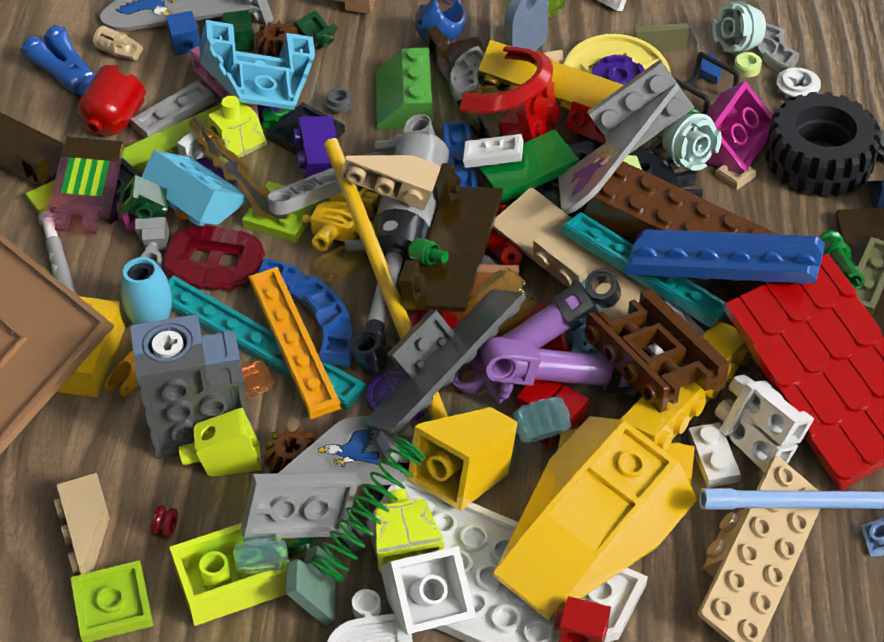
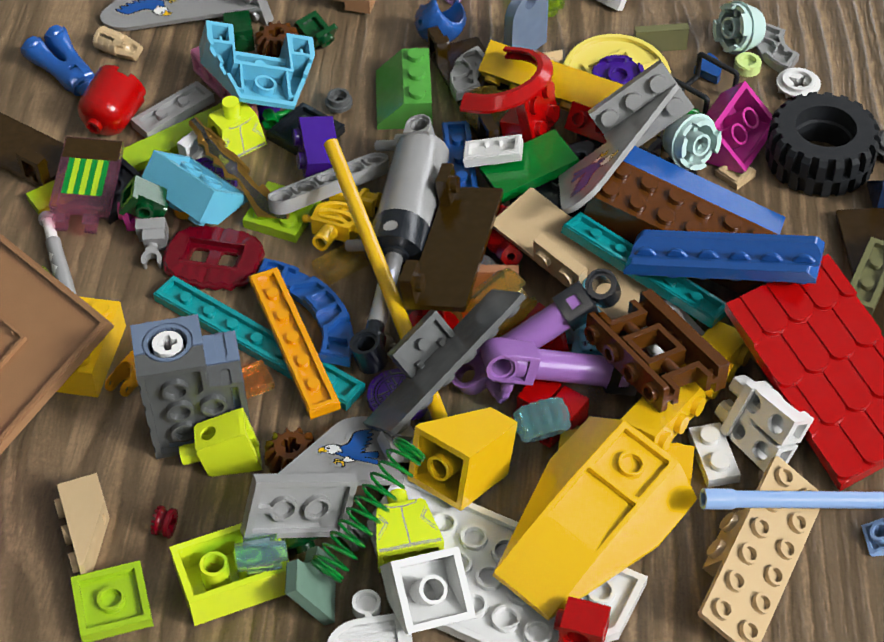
(145, 291): medium azure piece -> none
(183, 32): blue brick -> none
(395, 176): tan slope -> none
(426, 252): green cylinder -> none
(705, 189): none -> tile
(841, 255): green pin -> none

